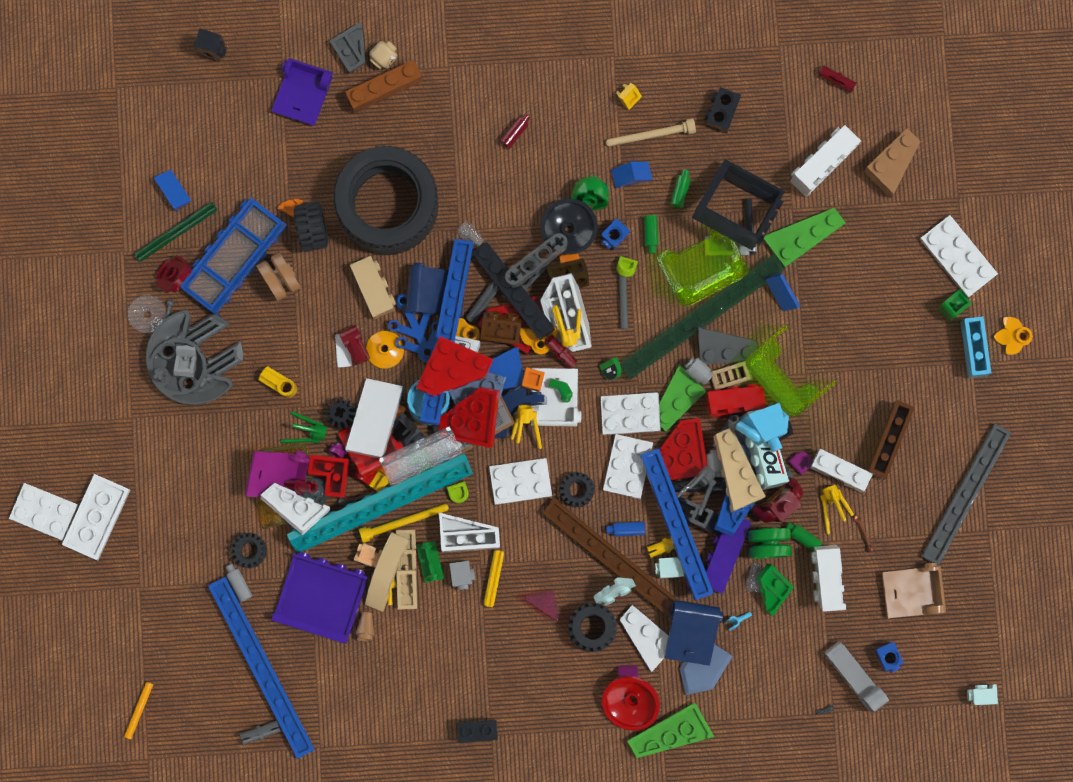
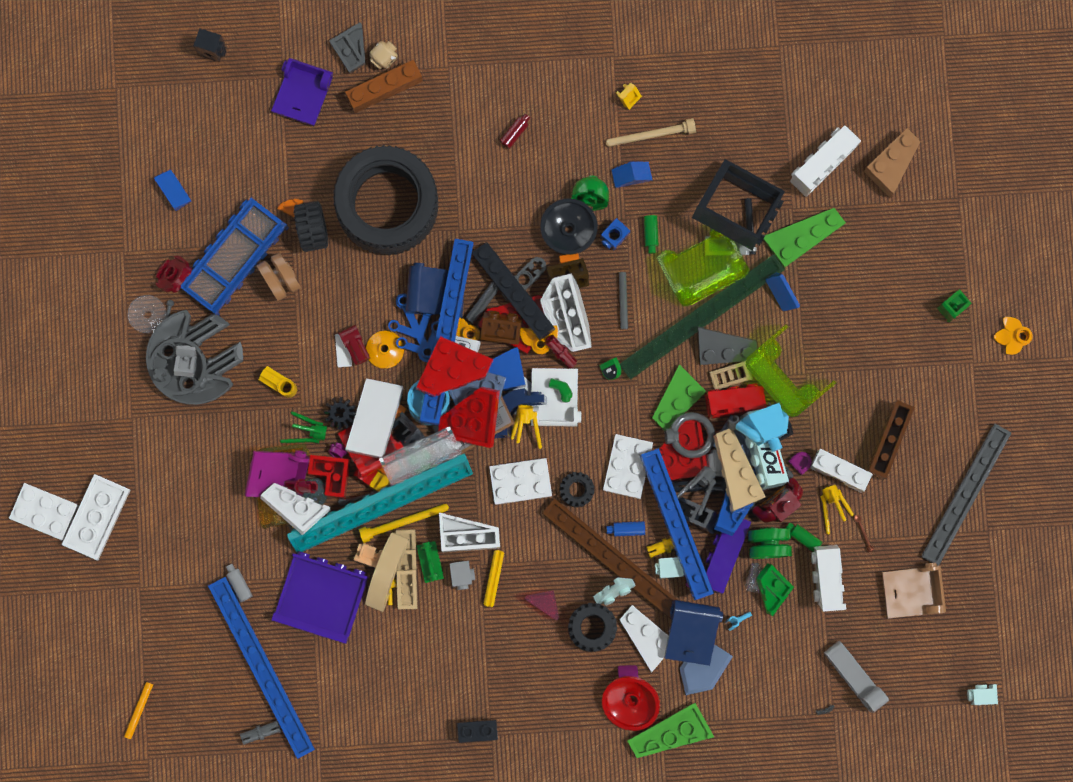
(175, 231): dark green axle -> none
(237, 550): black tyre -> none
(365, 628): medium nougat cone -> none
(373, 287): tan brick -> none
(458, 492): lime tile -> none
(469, 233): clear cone -> none
(532, 379): orange tile -> none
(536, 260): dark grey beam -> none
(568, 336): yellow plant -> none
(626, 266): lime tile -> none
(630, 413): white plate -> none
(672, 436): none -> dark grey piece
(680, 189): green cylinder -> none
(698, 371): light grey brick -> none
(725, 111): black brick -> none
(837, 78): dark red pin -> none
(889, 648): blue brick -> none
(958, 256): white plate -> none
(975, 347): medium azure brick -> none

